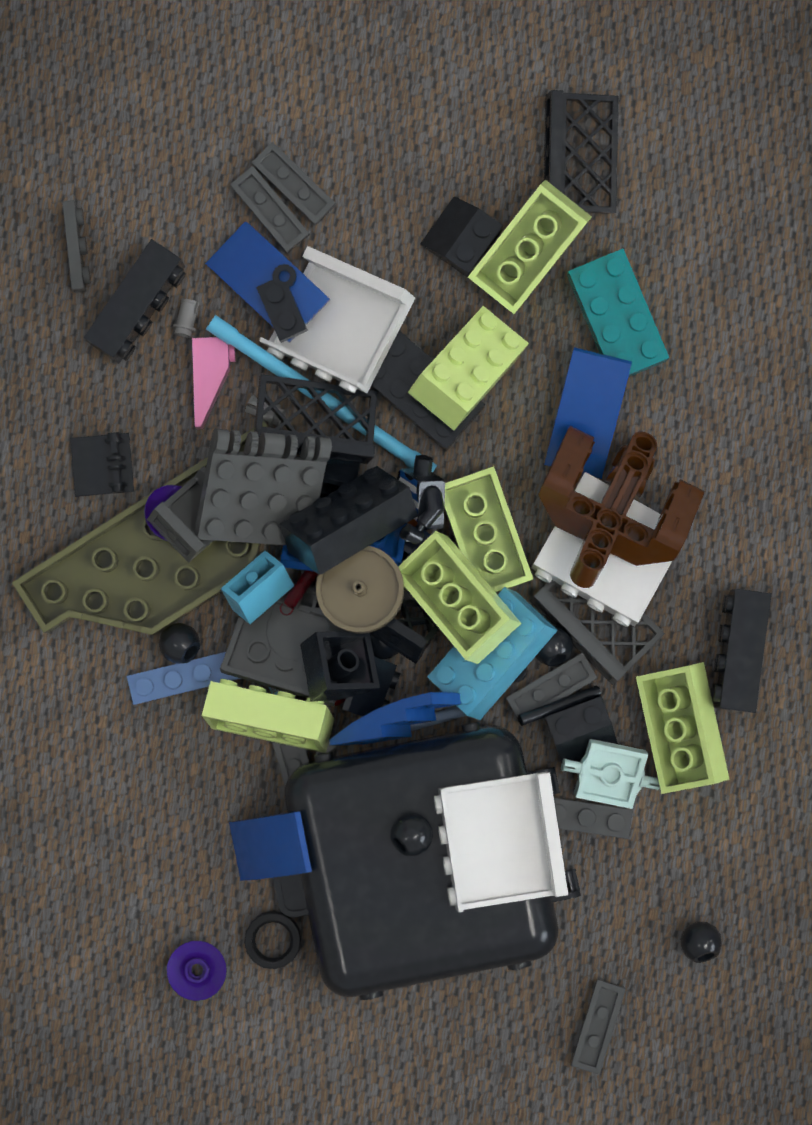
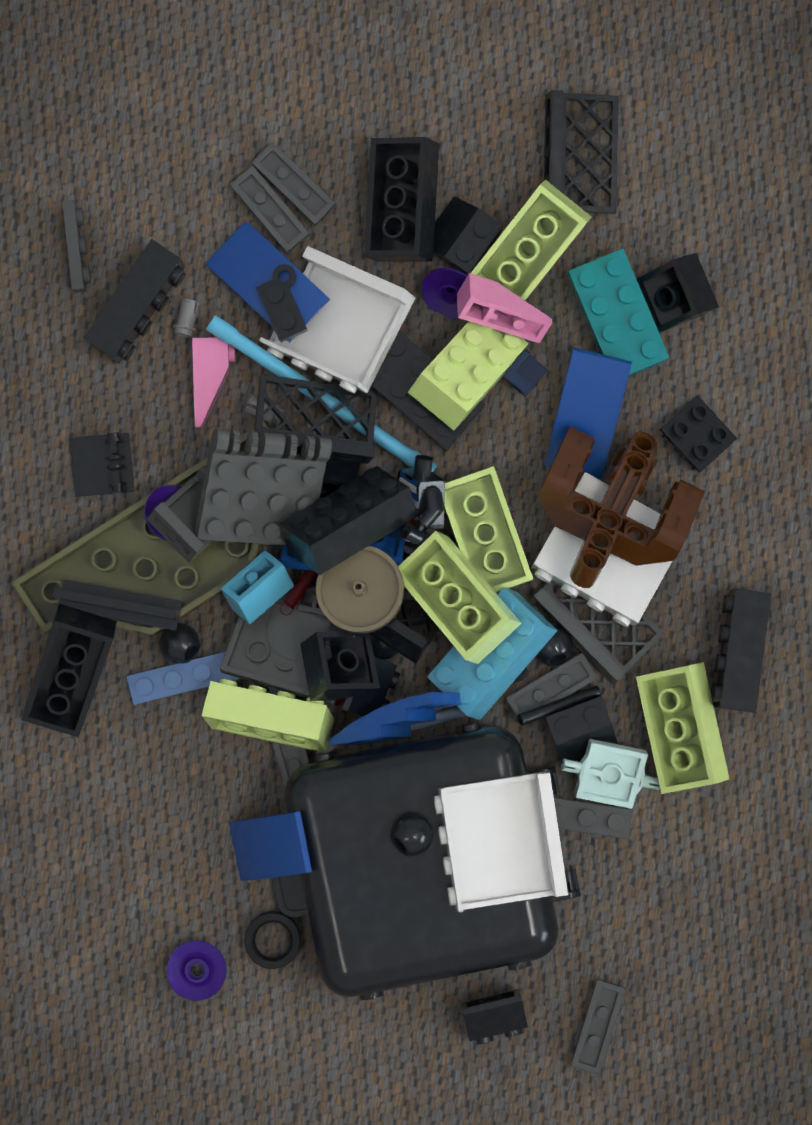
(69, 670): none -> black brick
(121, 604): none -> black fence
(401, 199): none -> black brick
(441, 290): none -> dark purple dish
(494, 1016): none -> black slope
(500, 309): none -> bright pink slope
(524, 373): none -> dark blue panel
(677, 292): none -> black slope
(698, 434): none -> black hinge
(701, 942): black piece -> none

